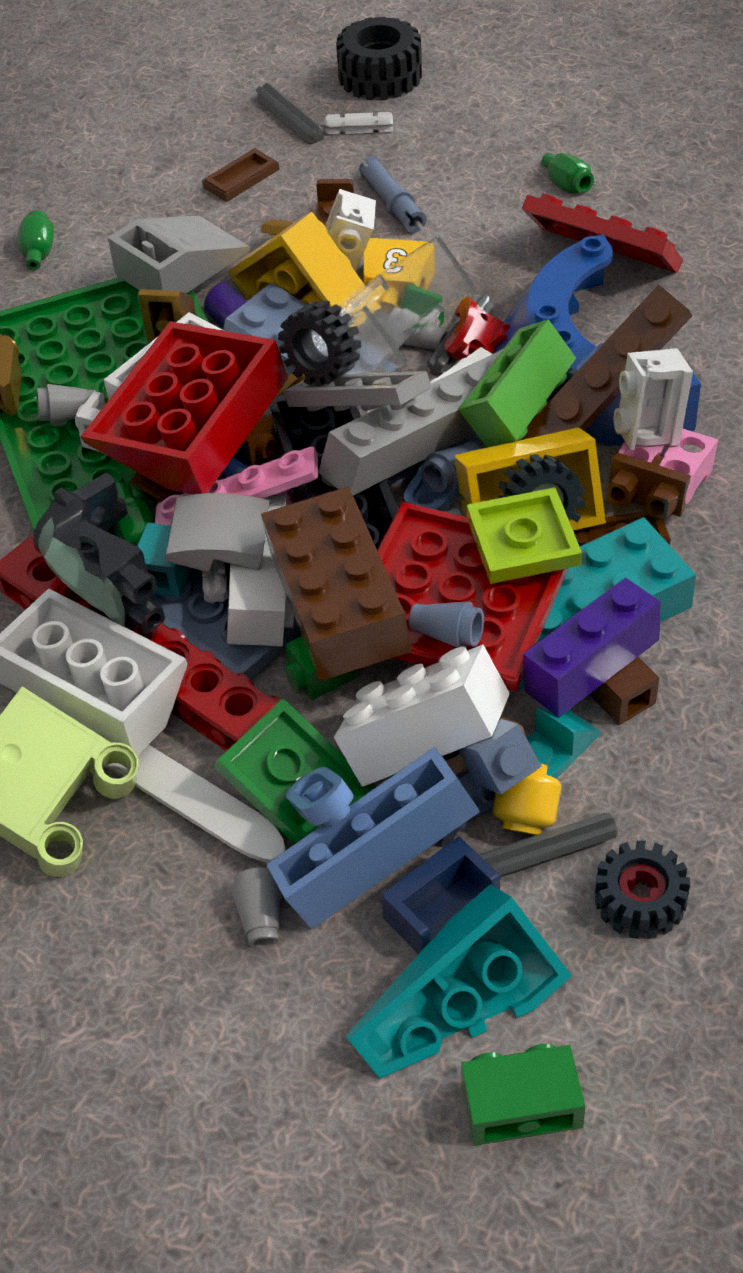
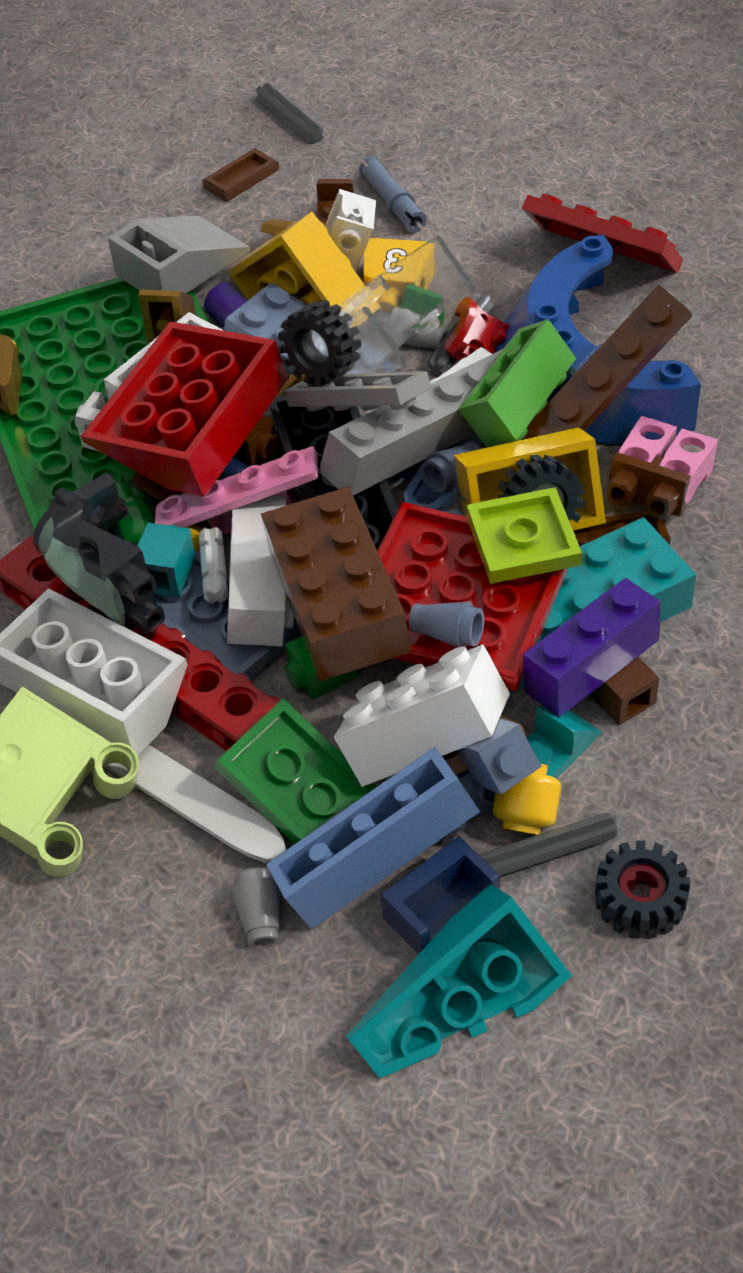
(35, 238): green plant -> none
(60, 402): light grey cone -> none
(217, 528): light grey slope -> none
(321, 797): medium blue plate -> none
(359, 123): white axle -> none
(379, 57): black tyre -> none
(522, 1094): green brick -> none
(568, 172): green plant -> none
(653, 398): white hinge -> none

